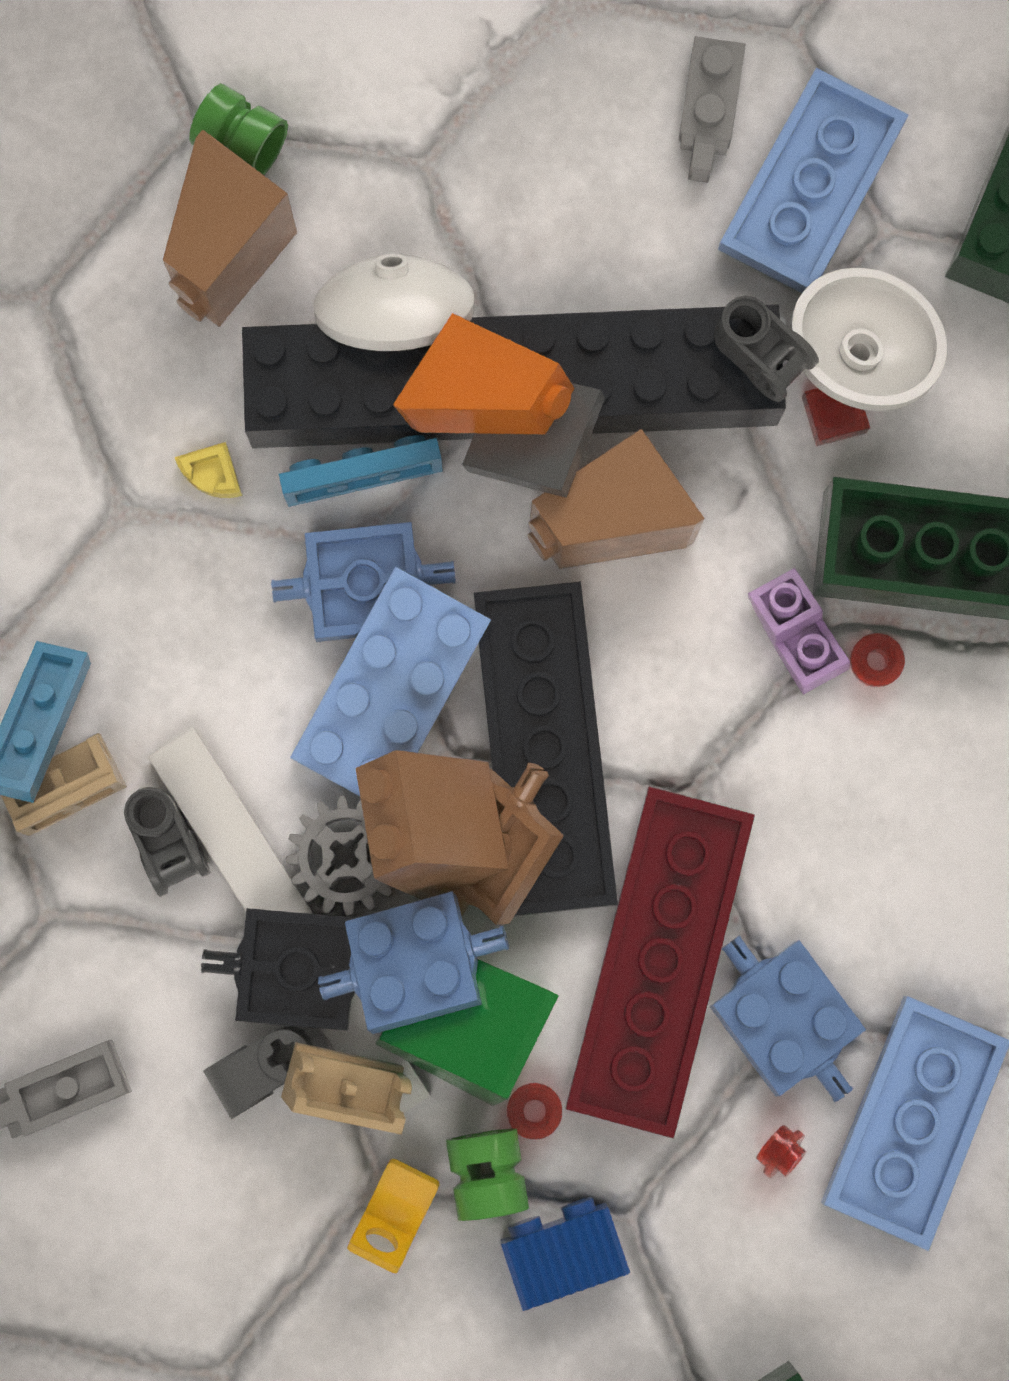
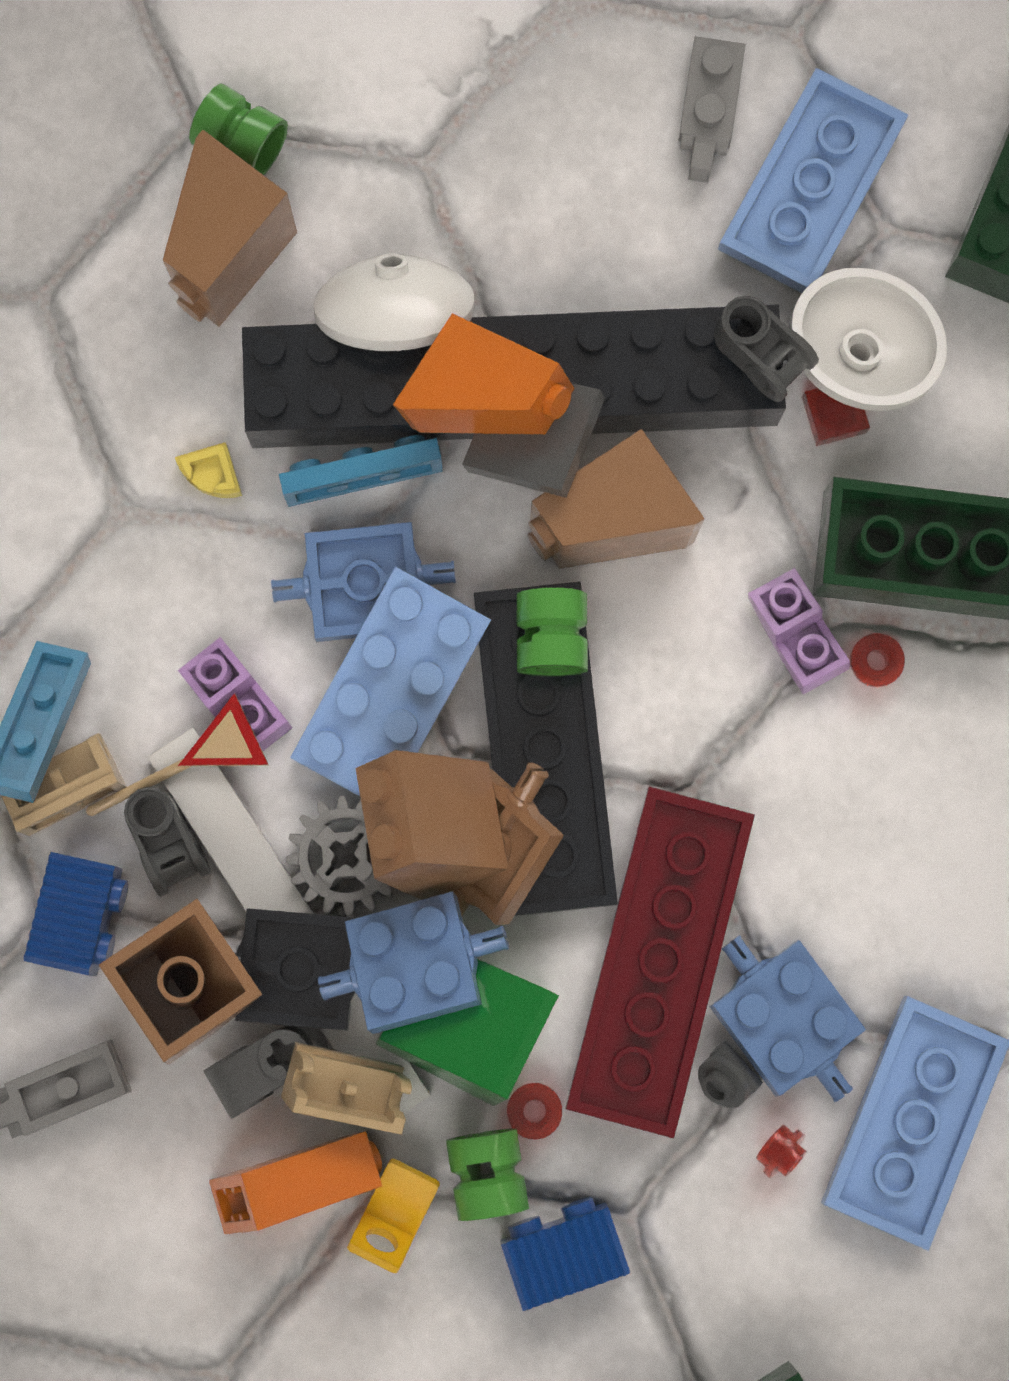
(75, 914): none -> blue brick
(181, 981): none -> medium nougat slope
(218, 675): none -> lavender slope
(224, 743): none -> piece
(296, 1183): none -> orange slope
(552, 632): none -> bright green wheel
(727, 1077): none -> dark grey plate

